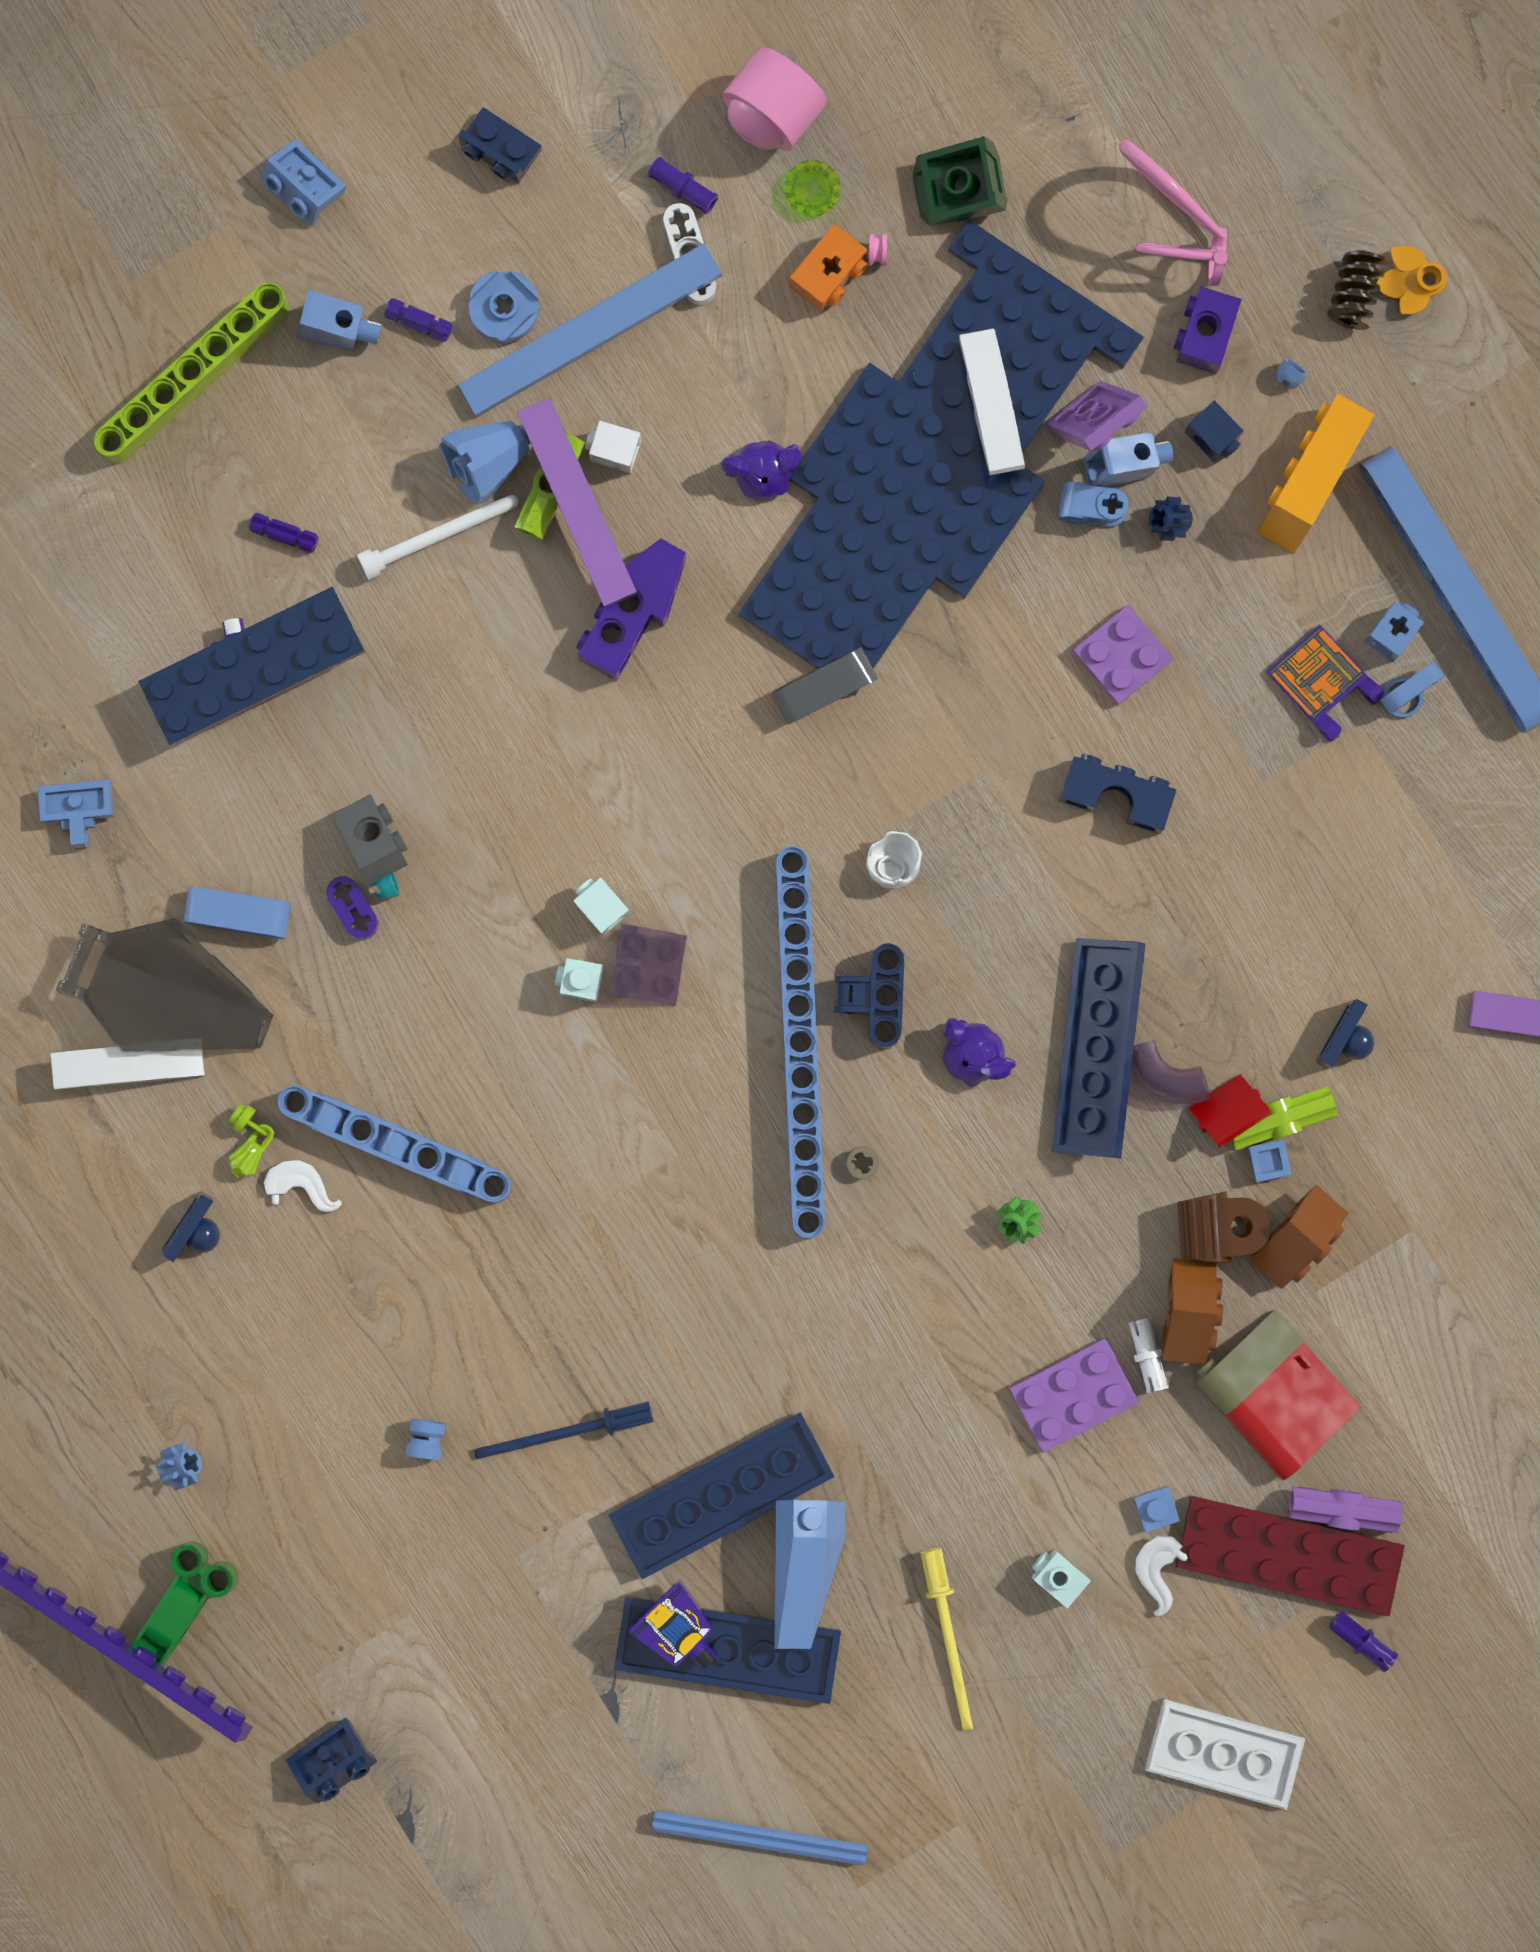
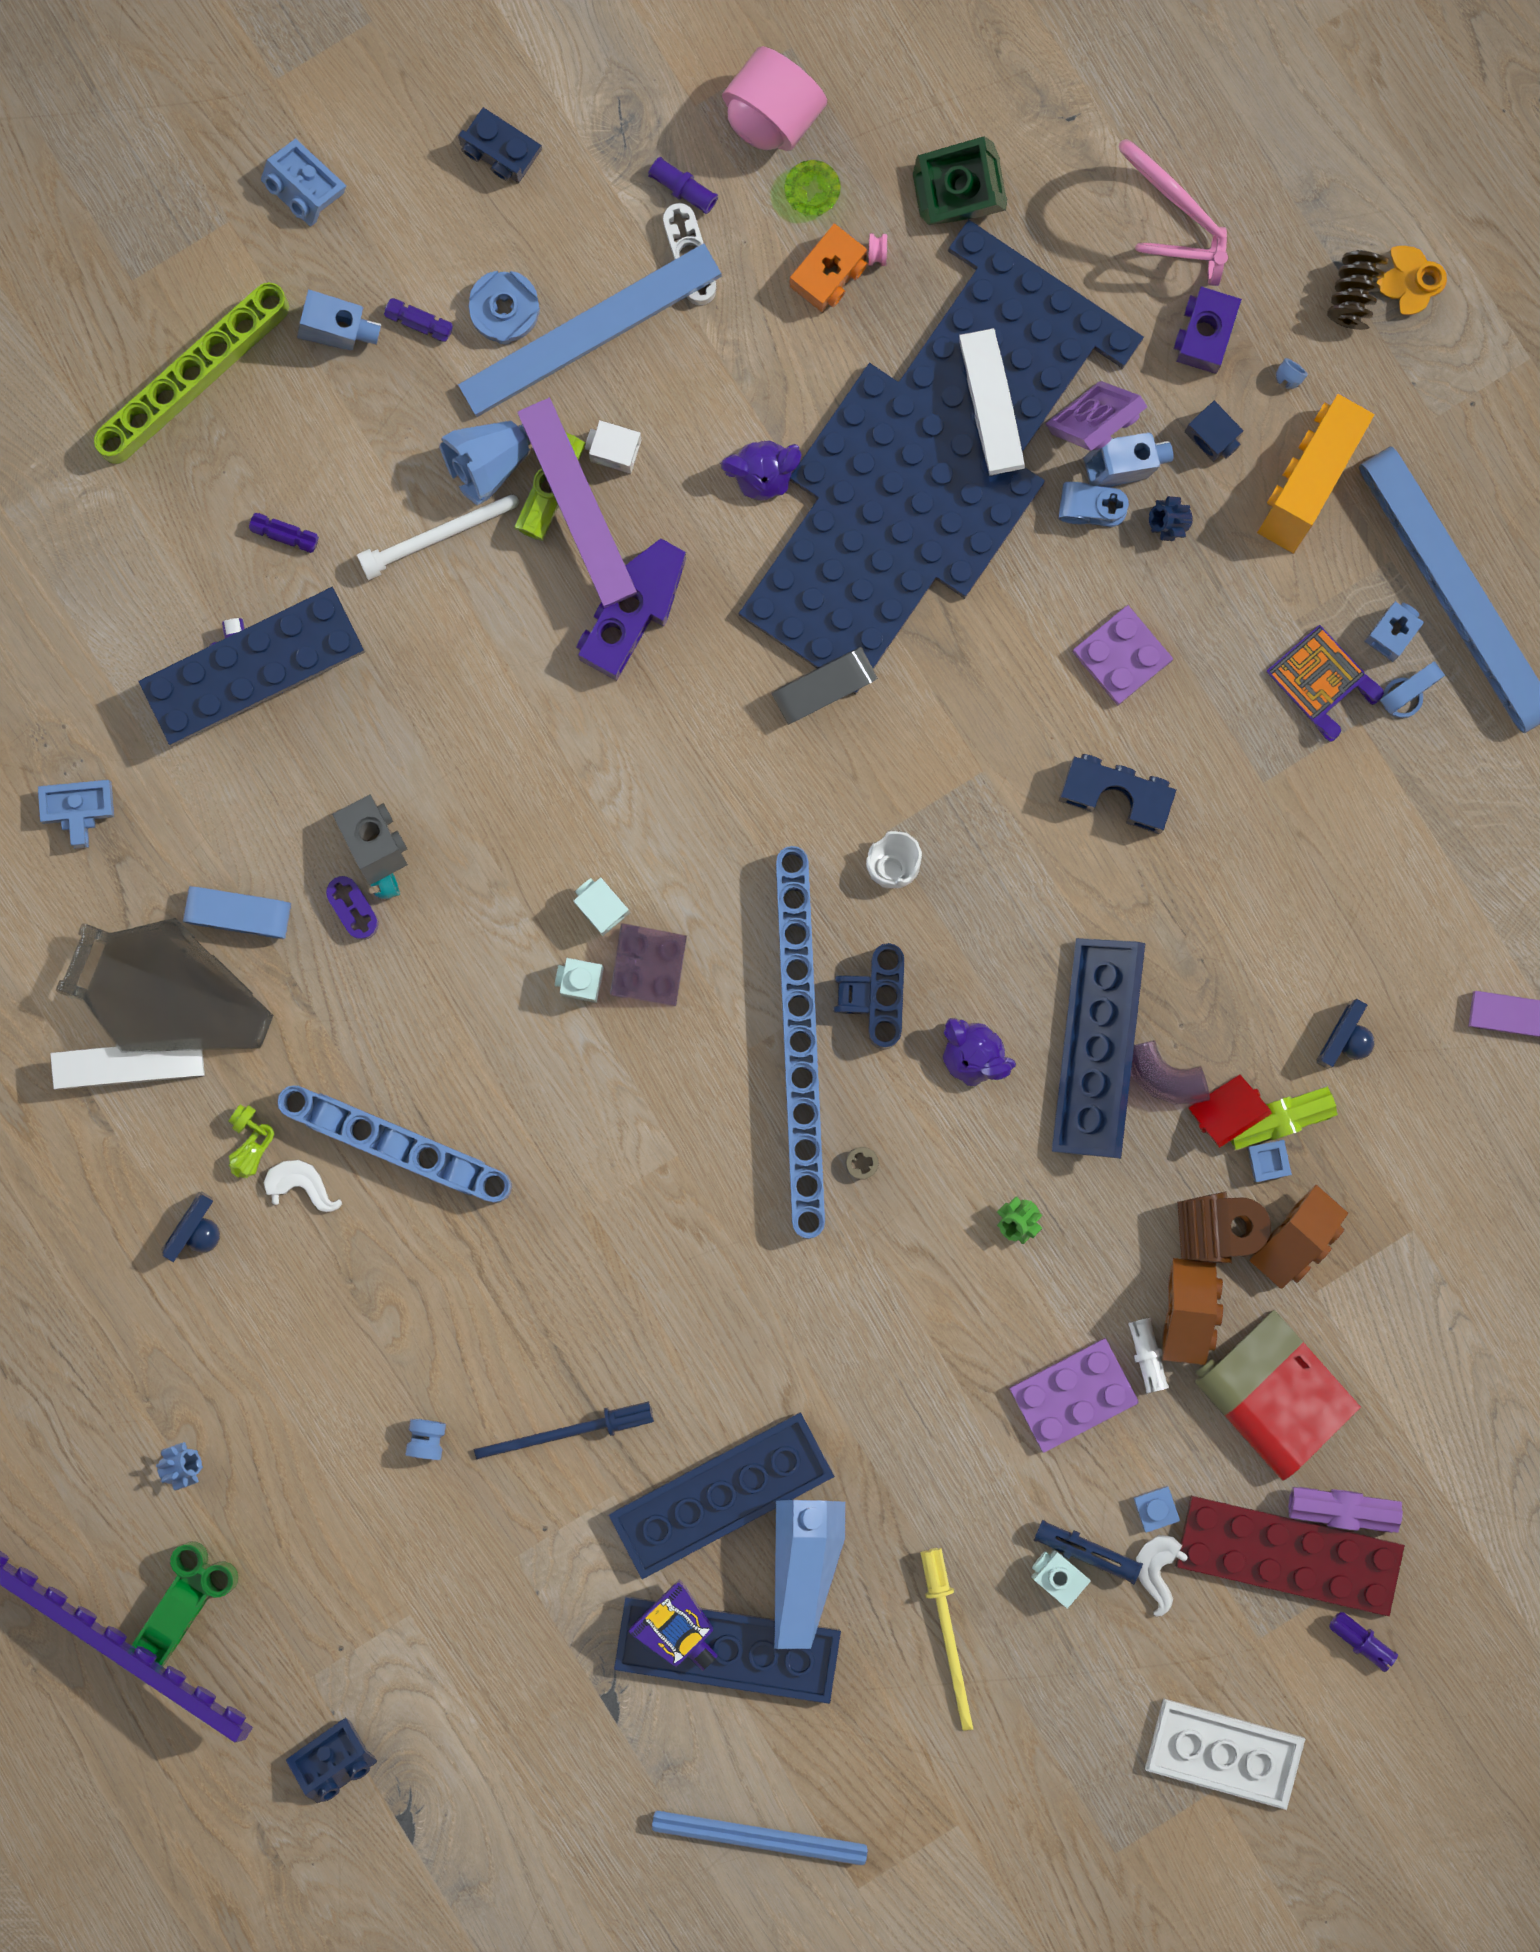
(1047, 1535): none -> dark blue pin

